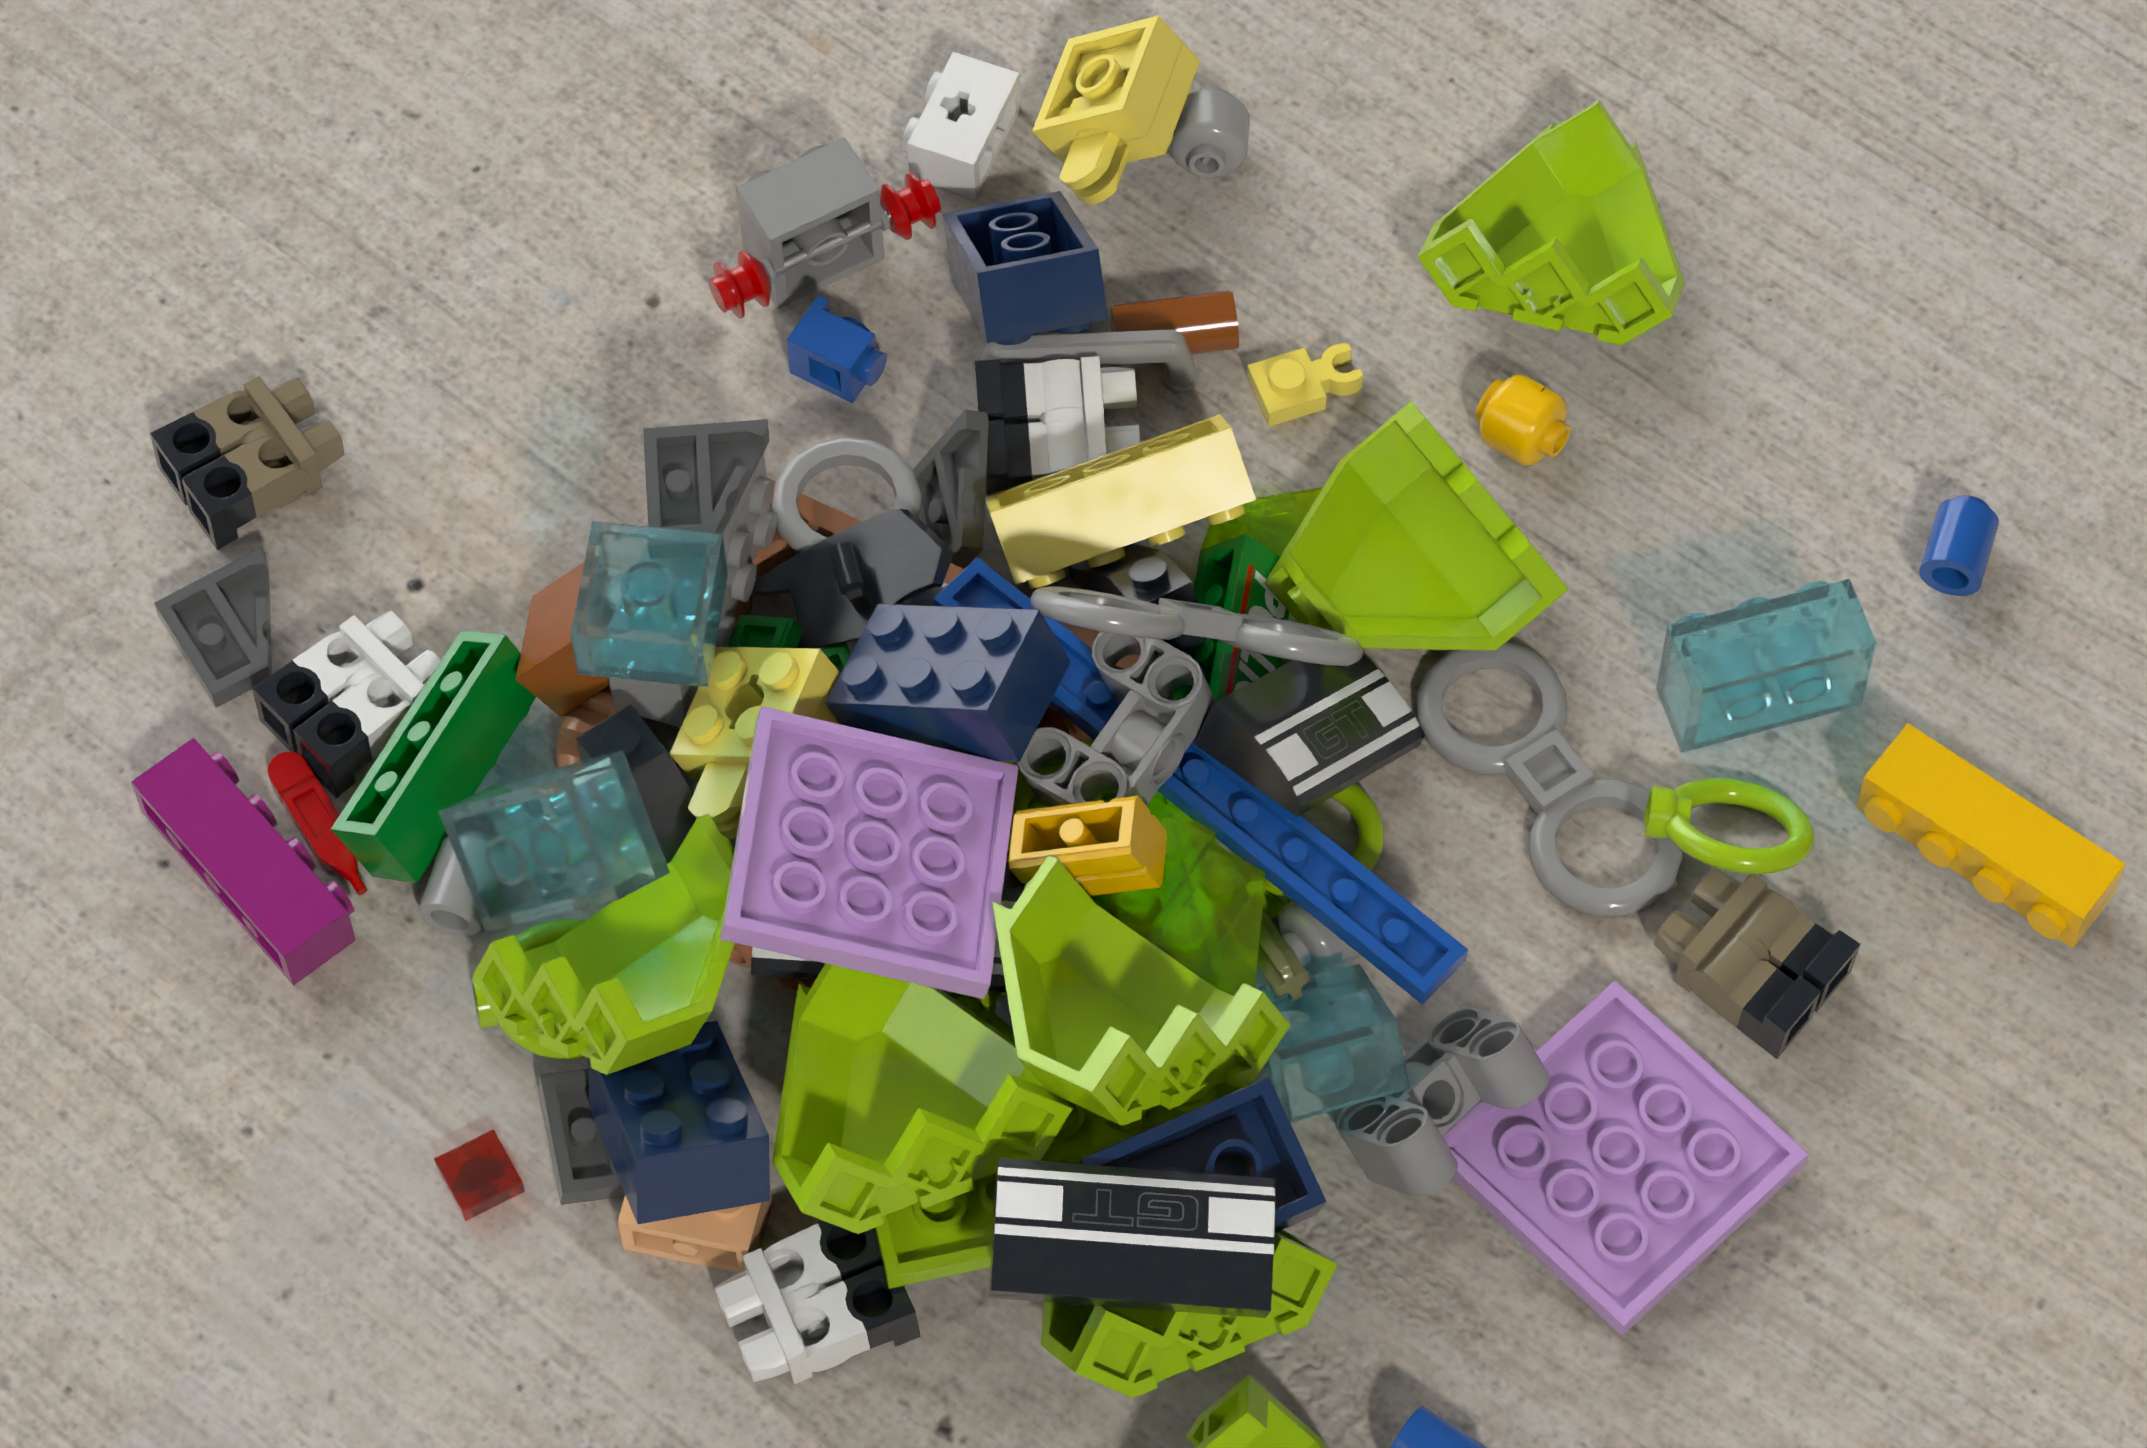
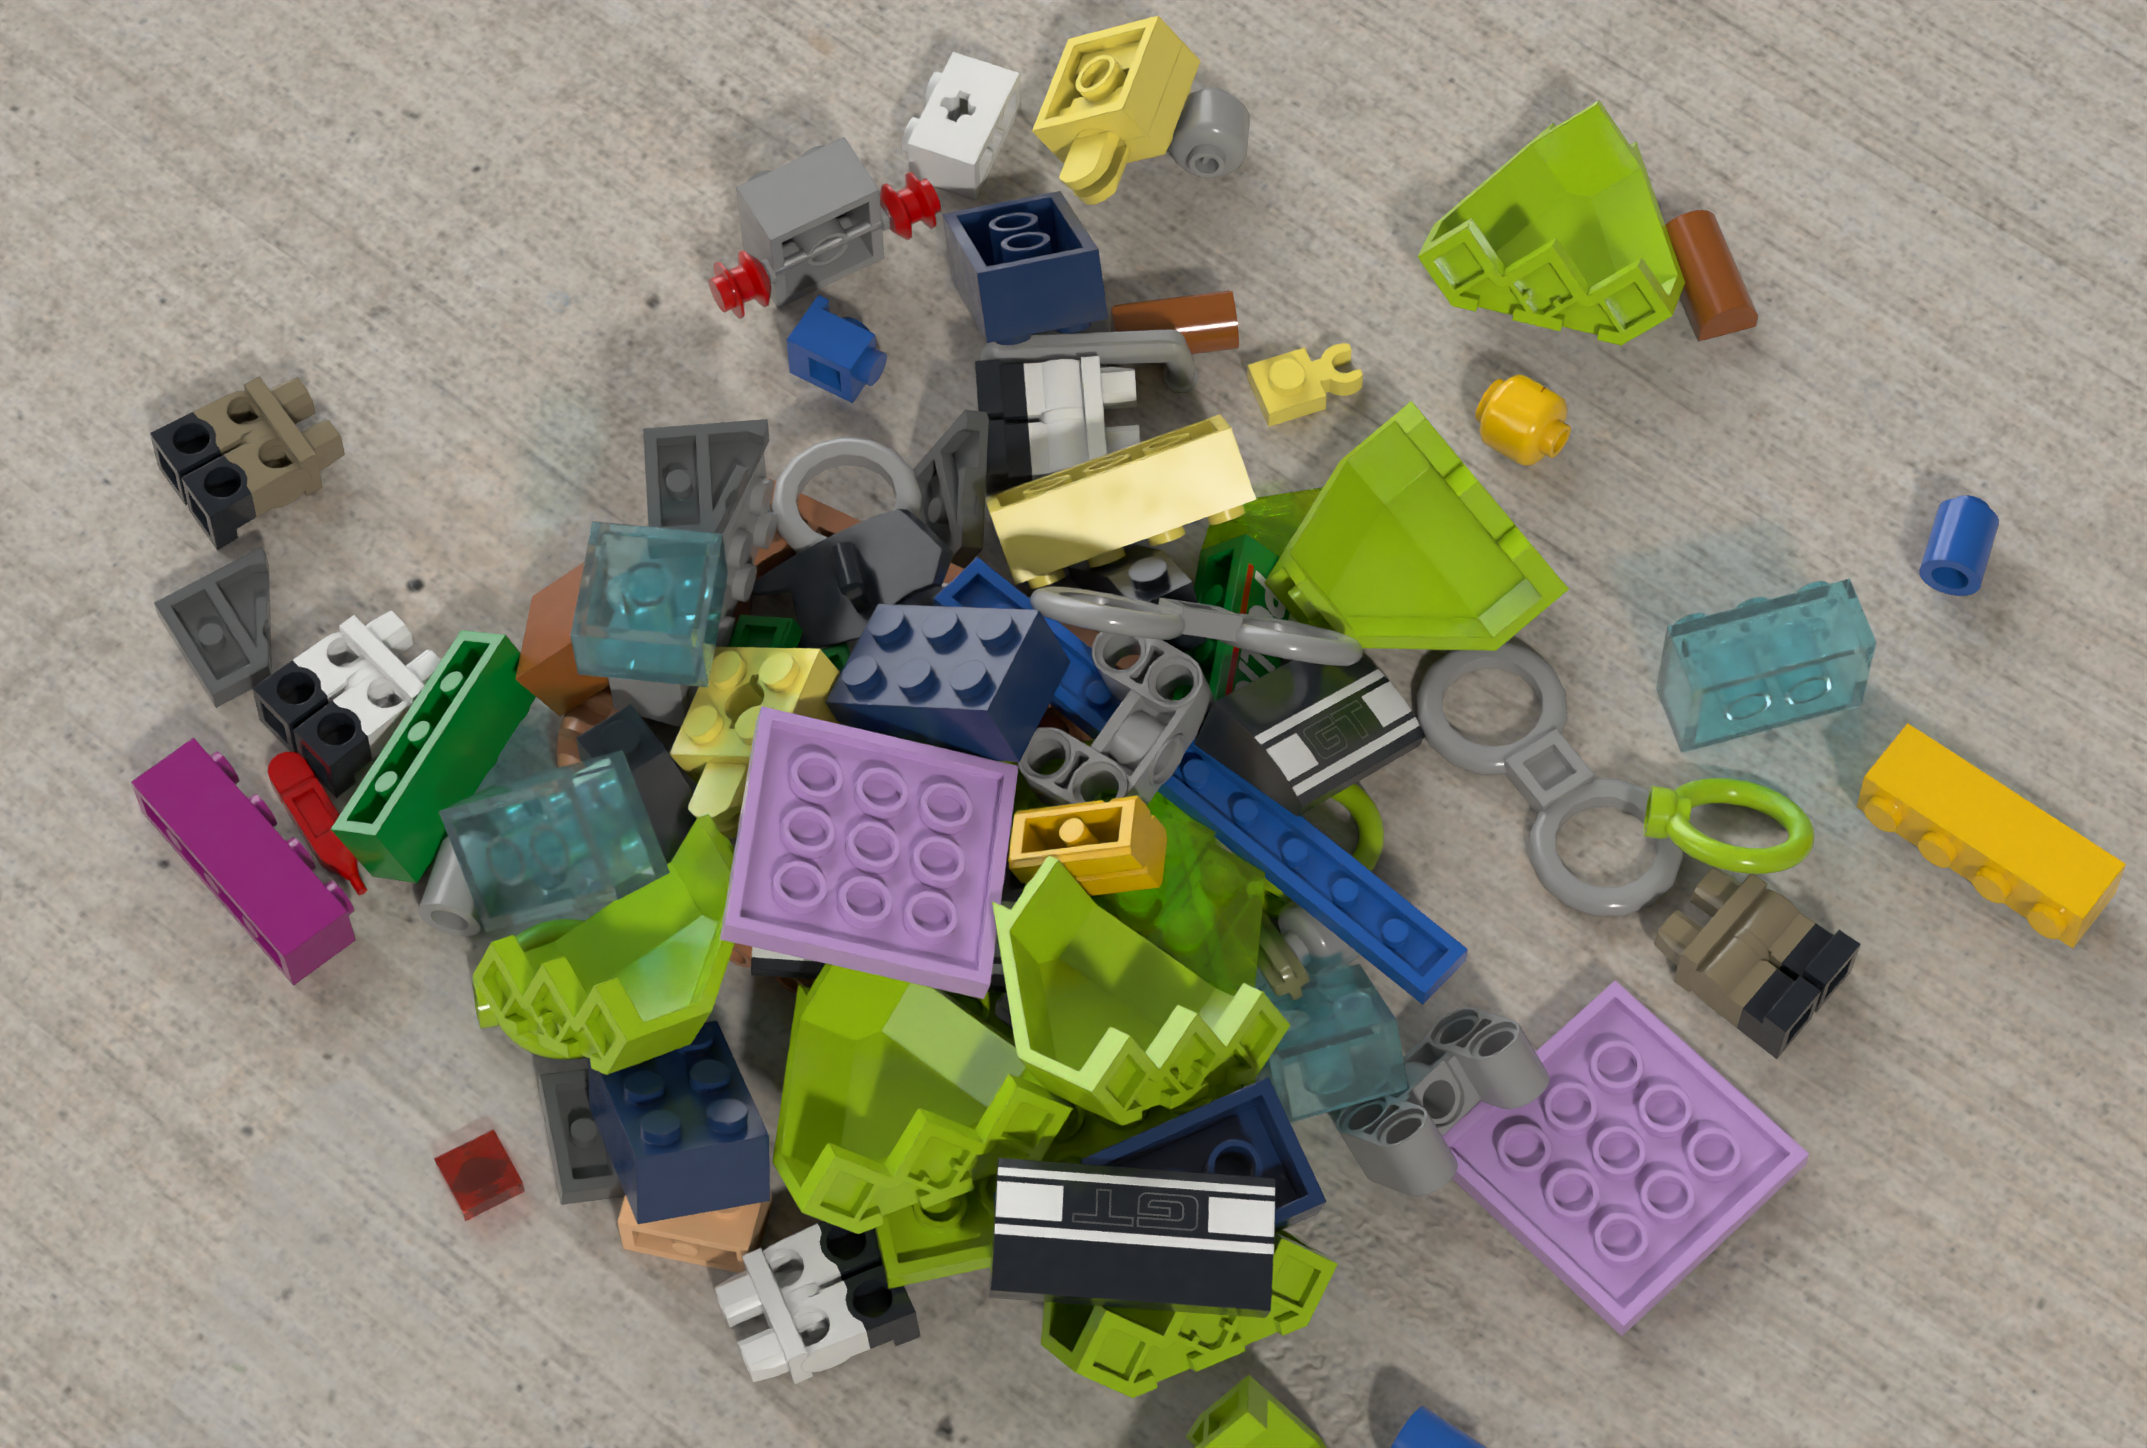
(1713, 285): none -> dark orange brick

